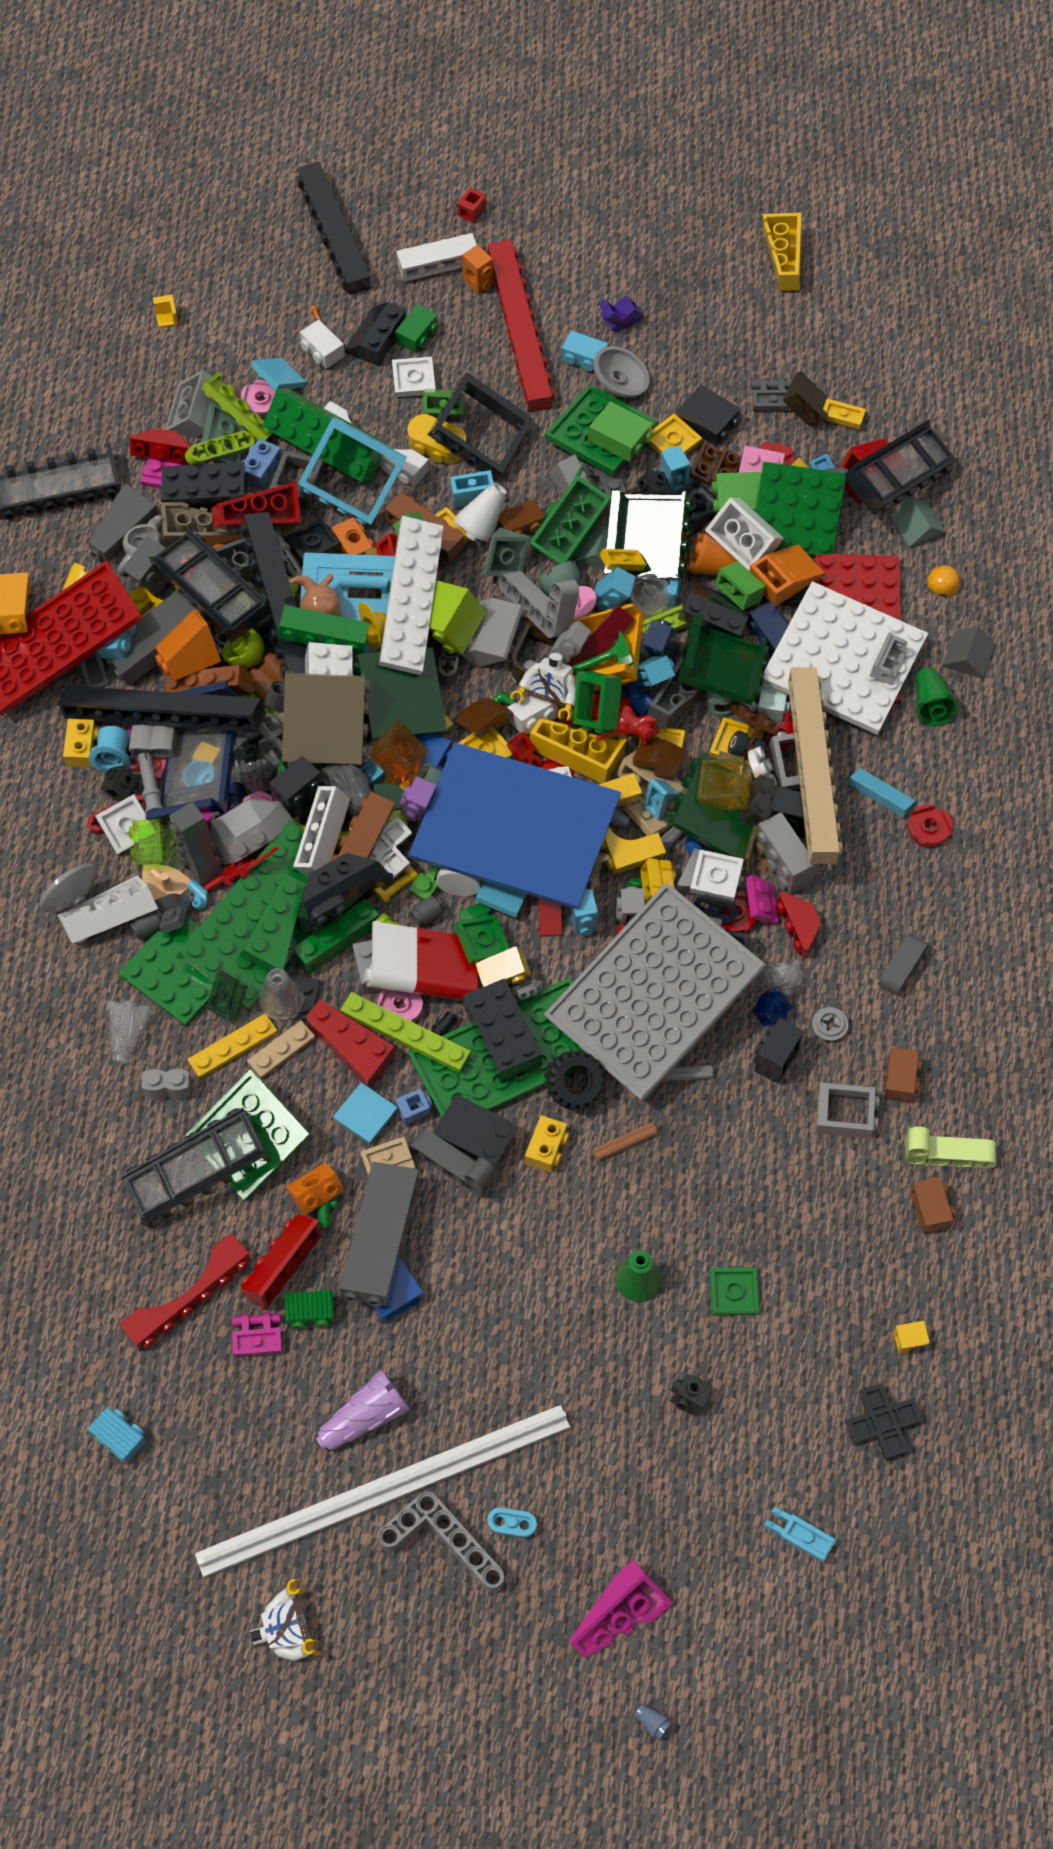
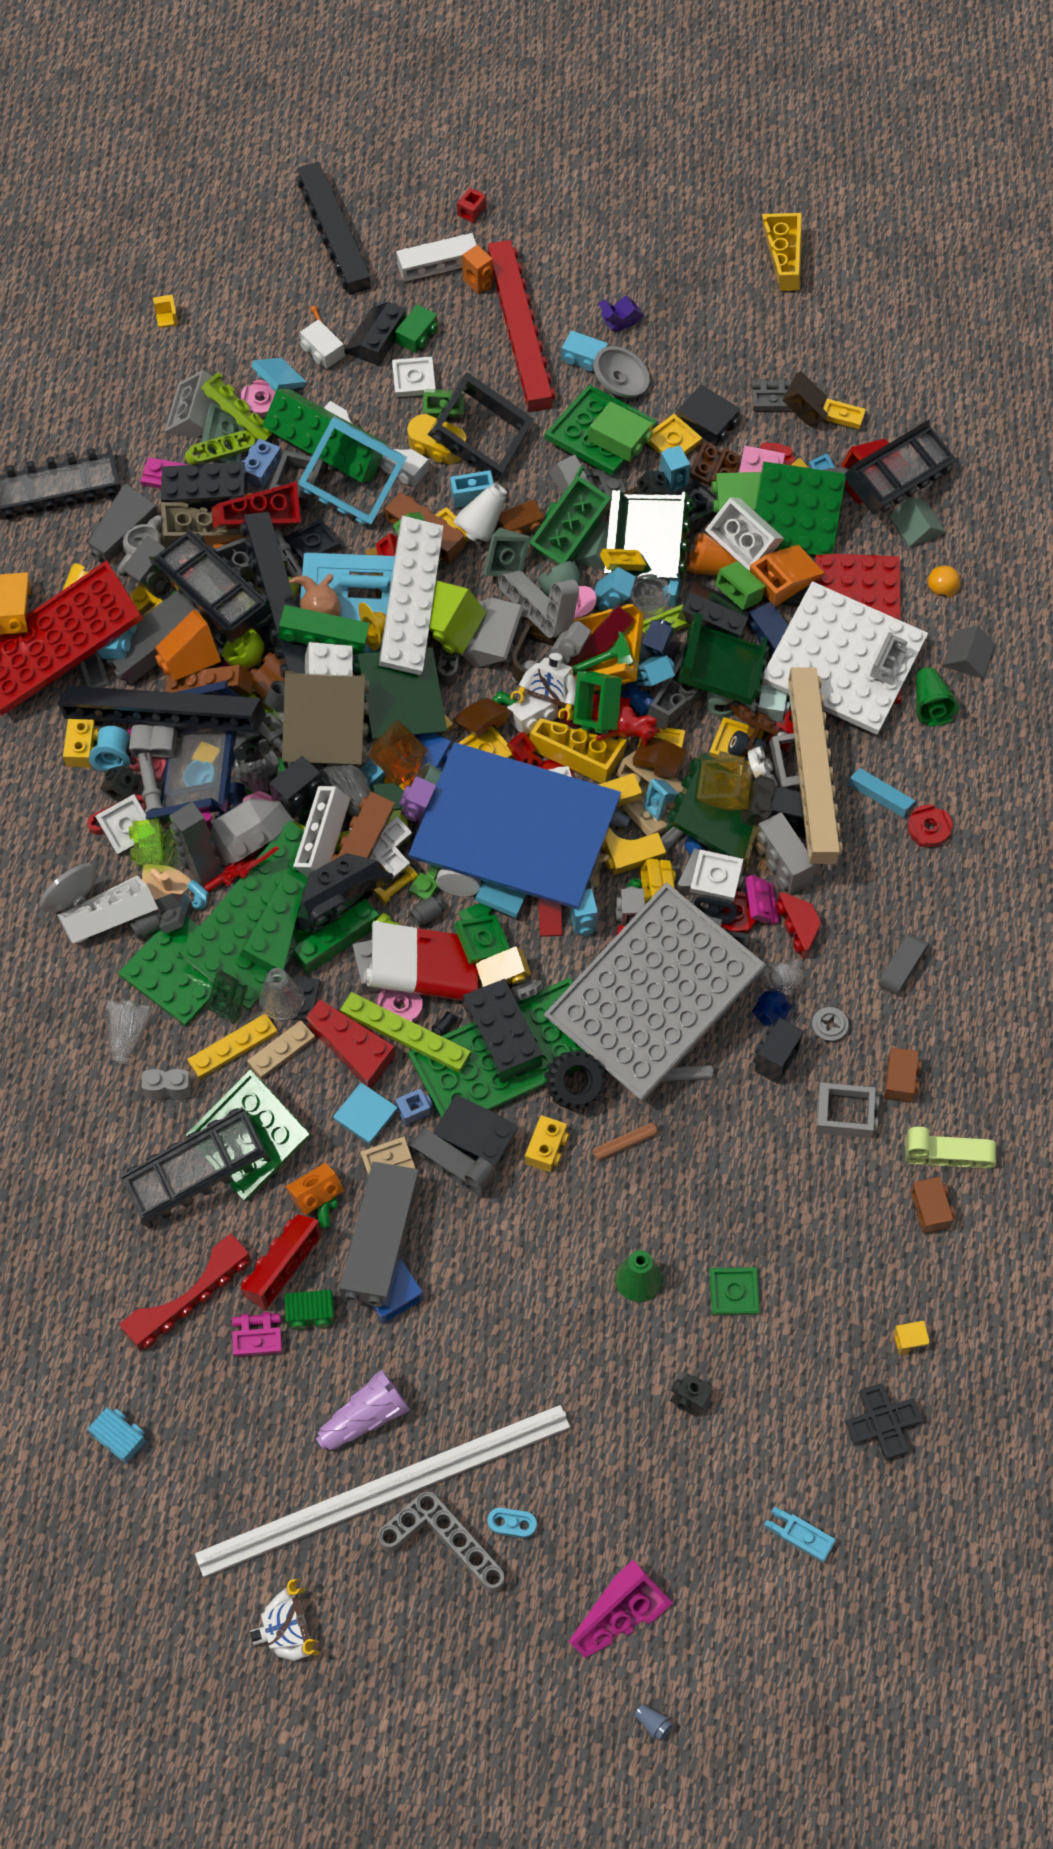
(159, 445): red slope -> none
(349, 532): orange brick -> none

